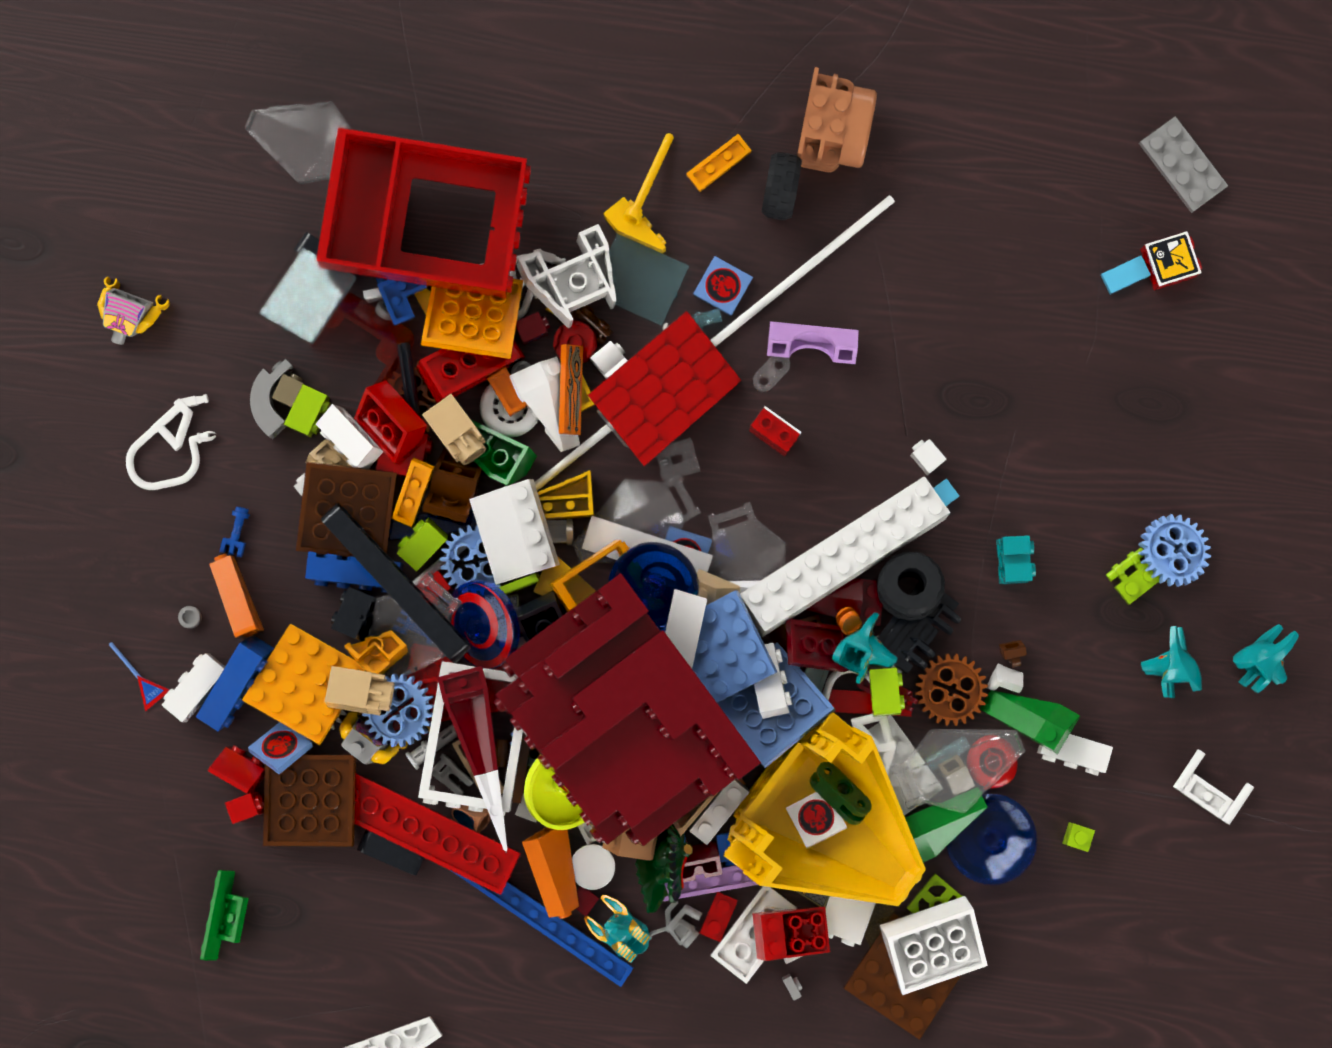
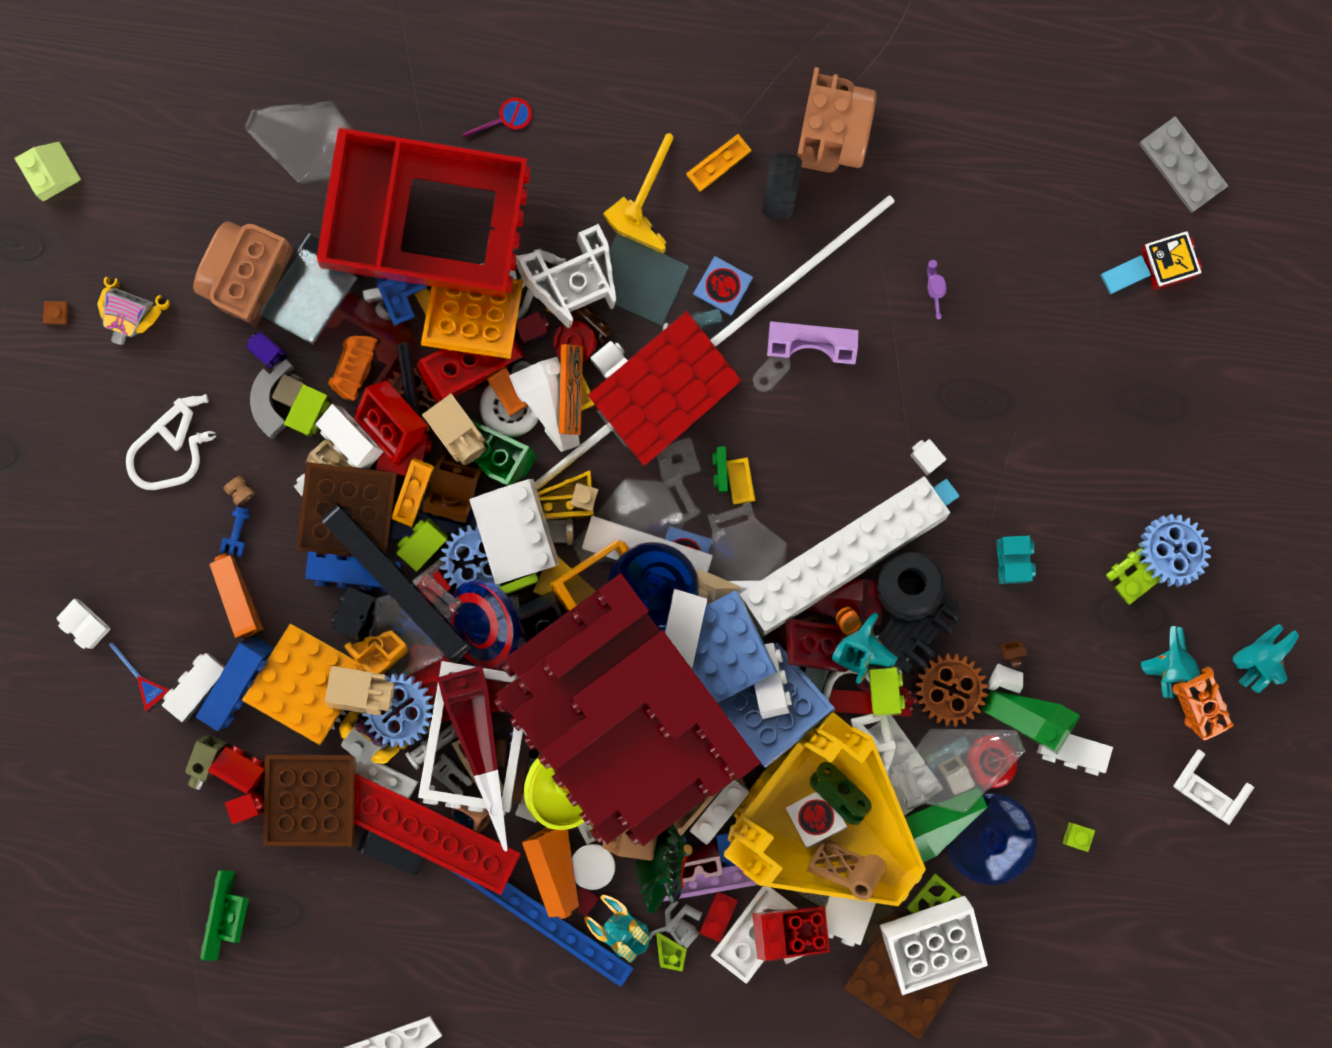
(47, 169): none -> yellowish green slope
(55, 312): none -> dark orange plate
(82, 624): none -> white brick
(189, 617): light grey tile -> none
(202, 757): none -> olive torso
(238, 490): none -> medium nougat wheel
(242, 269): none -> nougat brick
(265, 350): none -> dark purple brick
(280, 747): tile -> none
(353, 366): none -> orange piece
(387, 777): none -> white tile
(513, 113): none -> piece
(584, 497): none -> tan plate
(670, 953): none -> lime piece
(719, 460): none -> green plate
(740, 481): none -> yellow tile
(774, 431): red piece -> none
(793, 986): light grey plate -> none
(862, 875): none -> medium nougat piece
(936, 285): none -> medium lavender piece
(1193, 708): none -> orange piece

